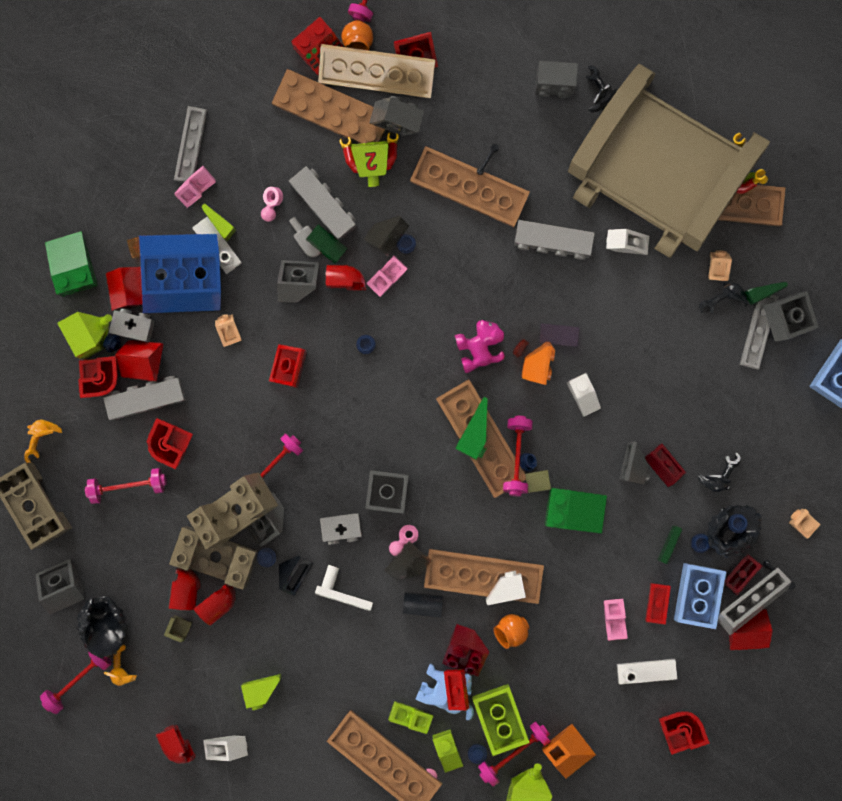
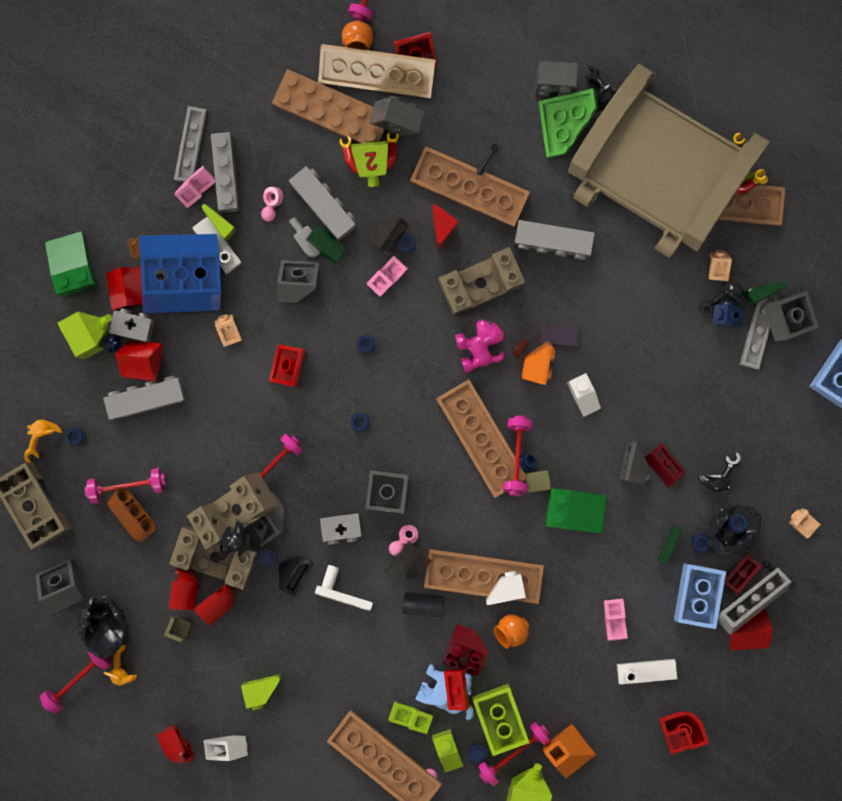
(75, 436): none -> dark blue plate
(97, 376): red brick -> none
(131, 514): none -> dark orange beam
(168, 443): red brick -> none
(225, 172): none -> light grey brick
(233, 542): none -> black piece
(309, 42): red slope -> none
(344, 277): red brick -> none
(359, 422): none -> dark blue plate
(443, 224): none -> red slope
(474, 436): green slope -> none
(500, 276): none -> dark tan plate
(565, 119): none -> bright green plate
(627, 241): white slope -> none
(658, 603): red plate -> none
(728, 315): none -> dark blue brick

